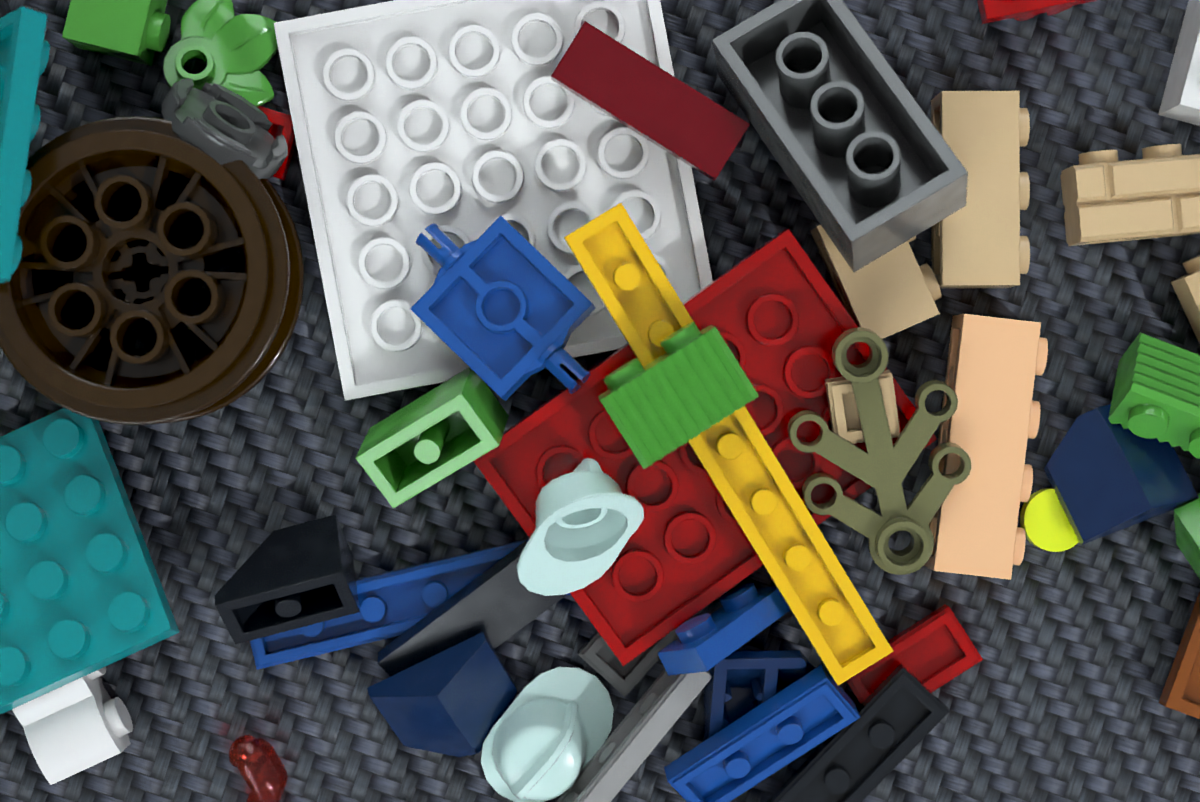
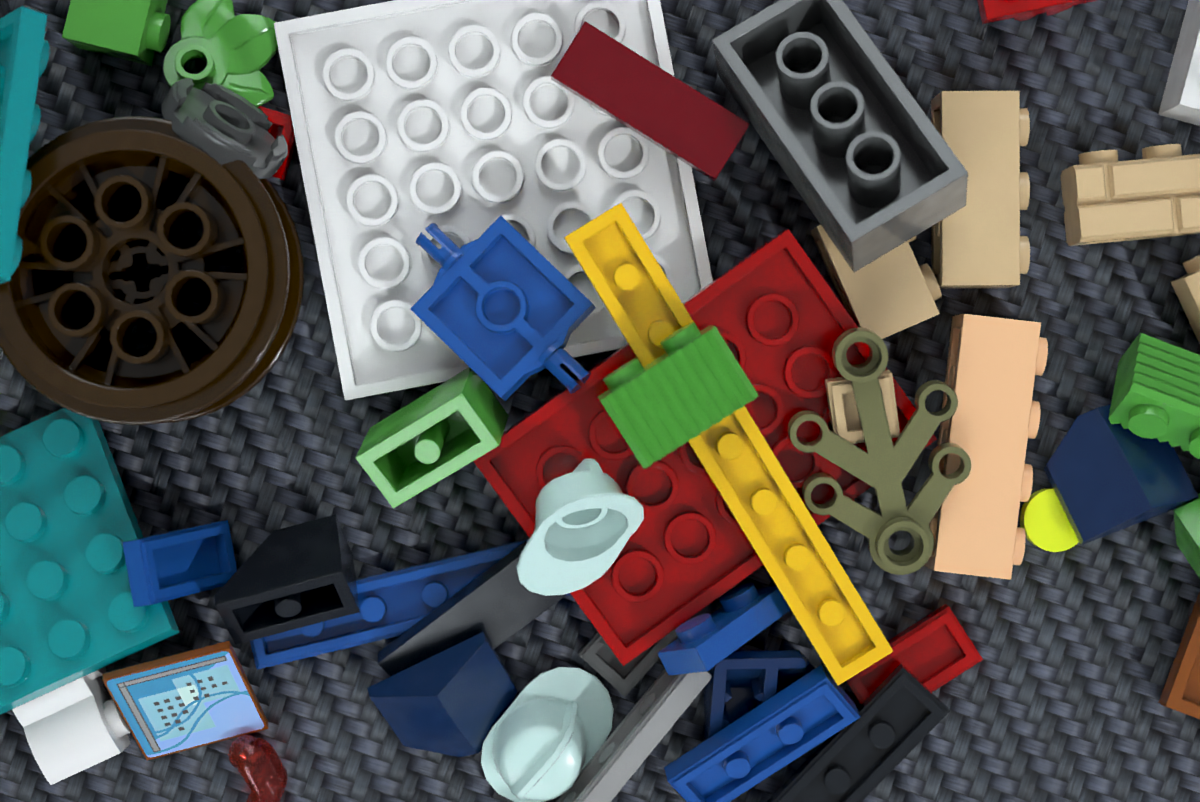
(179, 562): none -> blue tile
(186, 700): none -> piece

